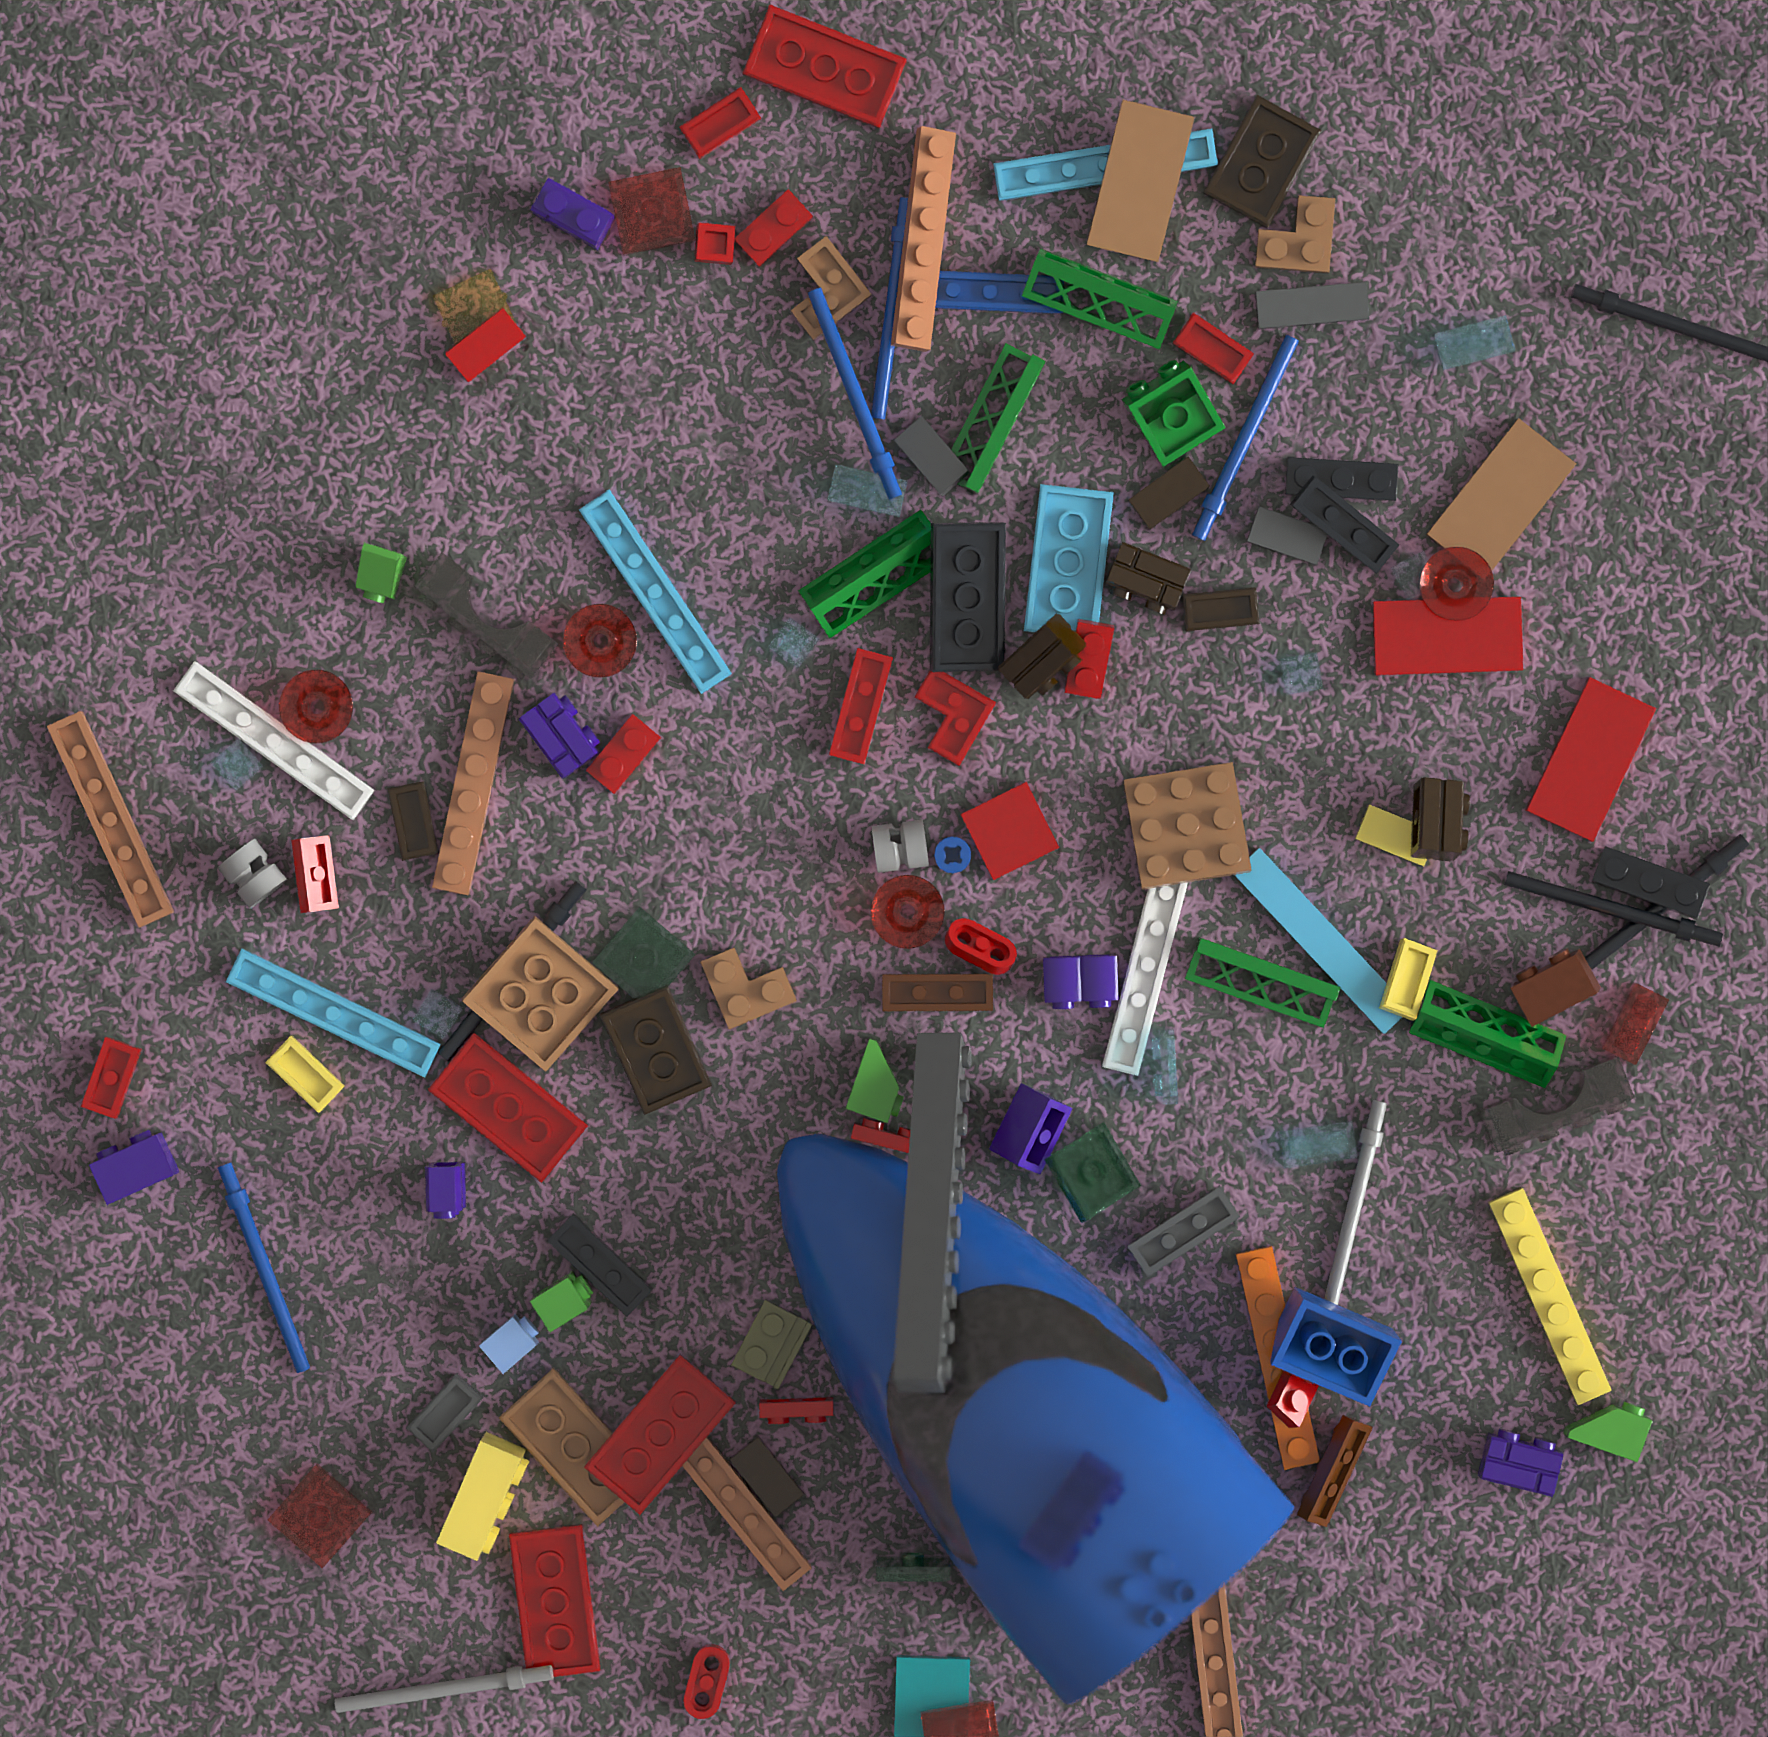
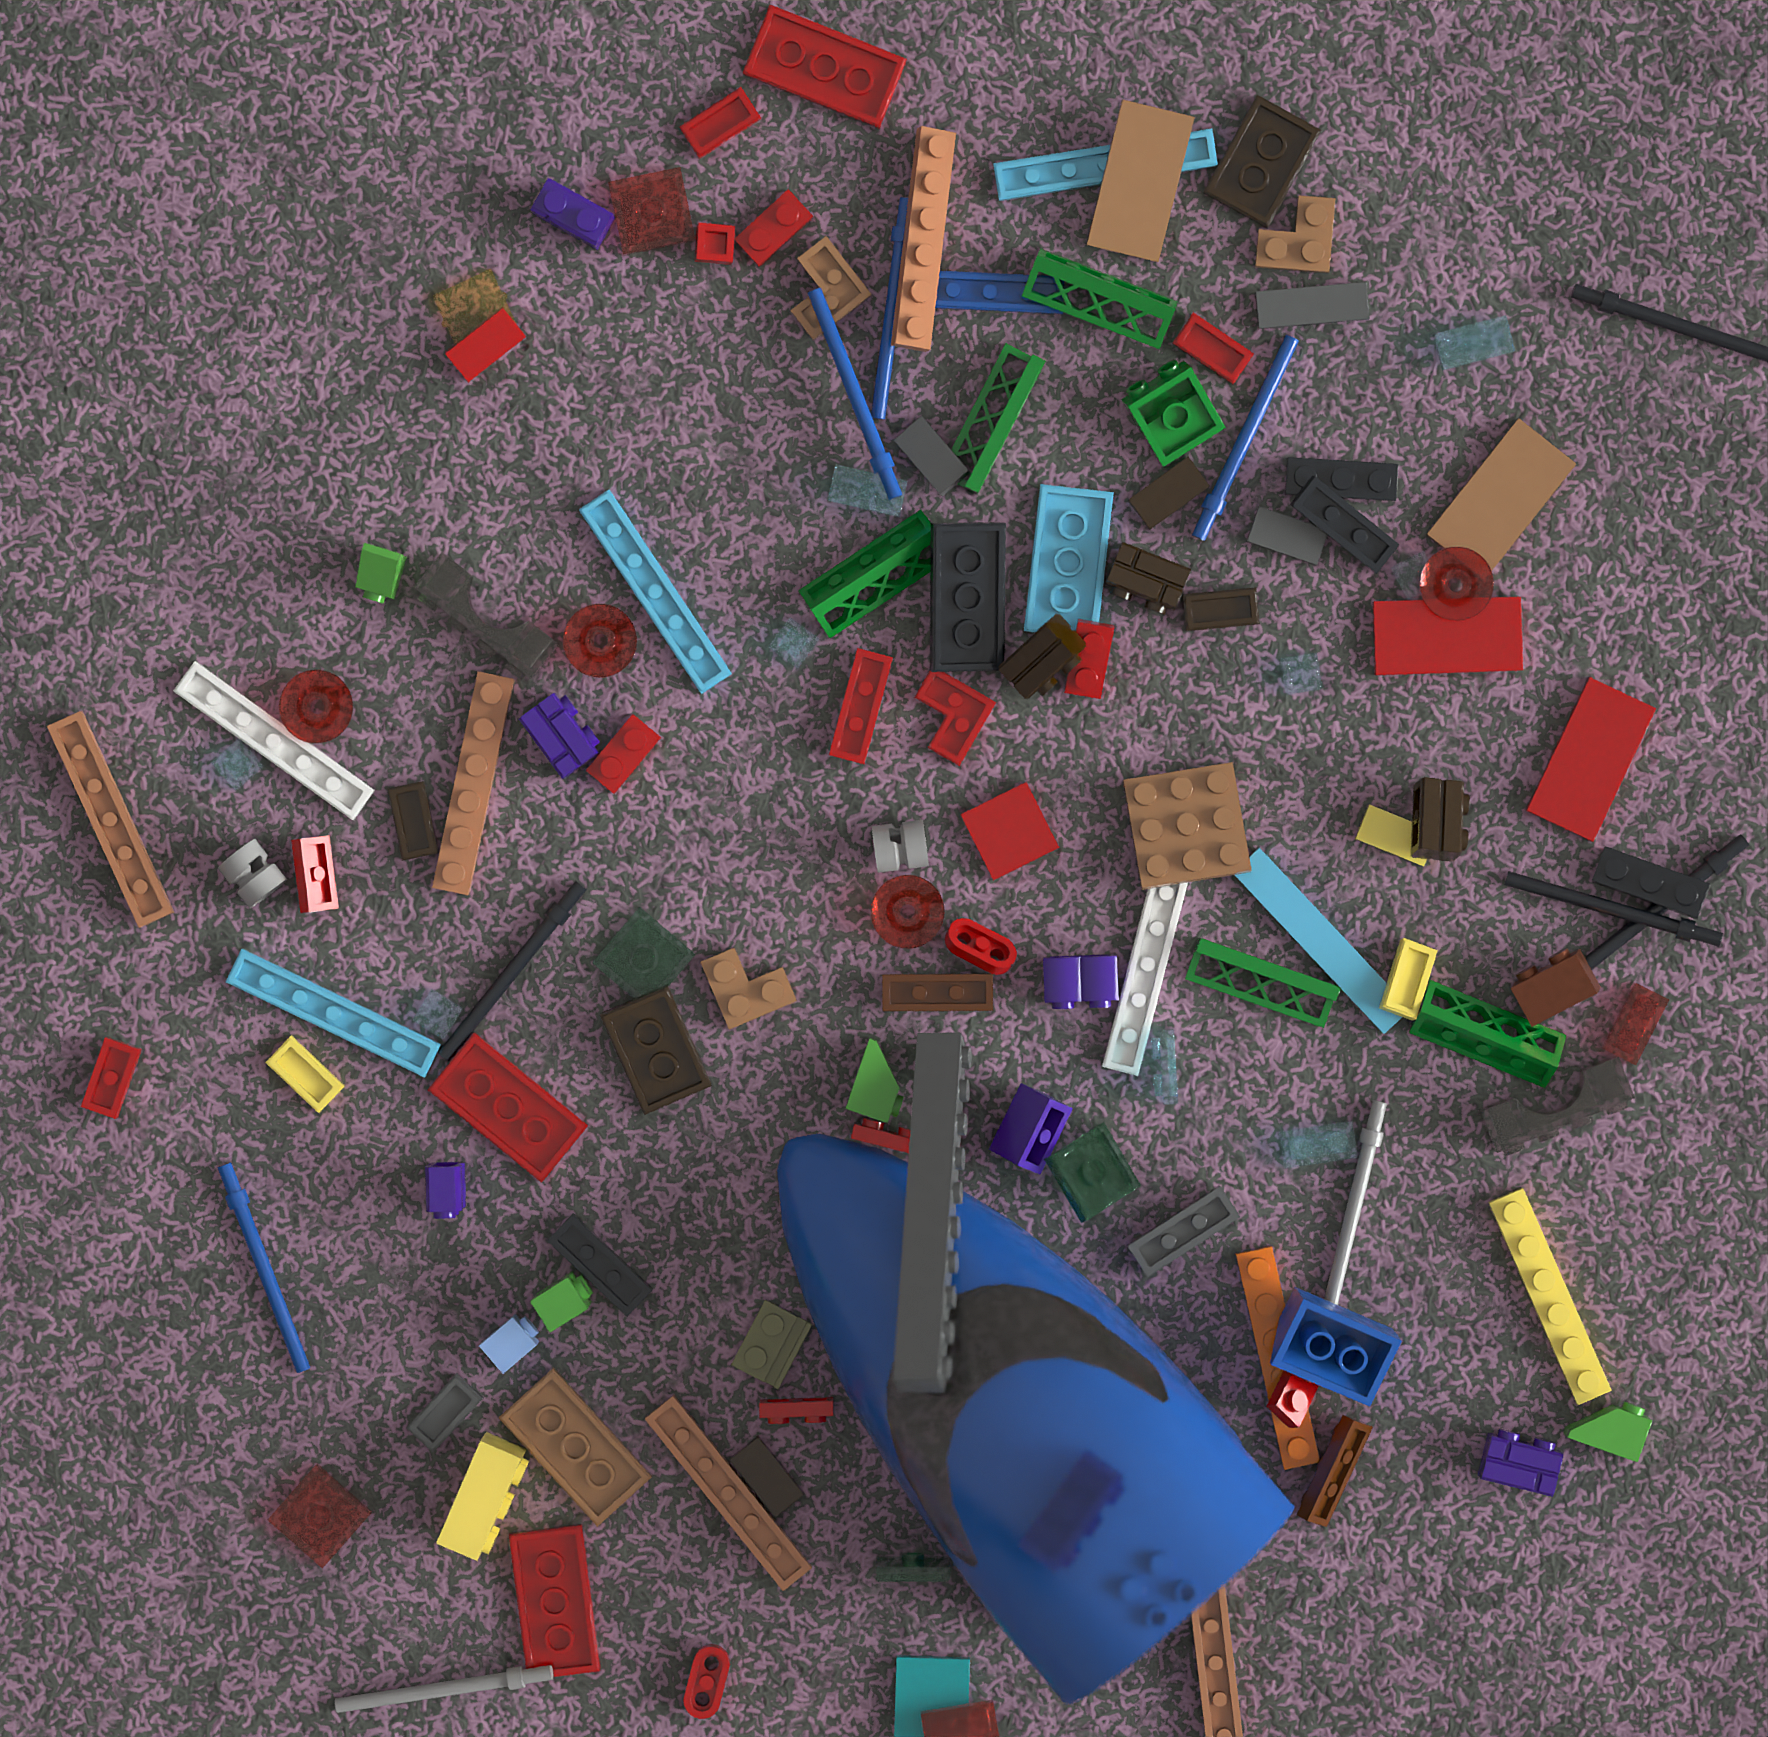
(134, 1167): dark purple brick -> none
(540, 993): medium nougat plate -> none
(660, 1434): red tile -> none
(952, 851): blue wheel -> none

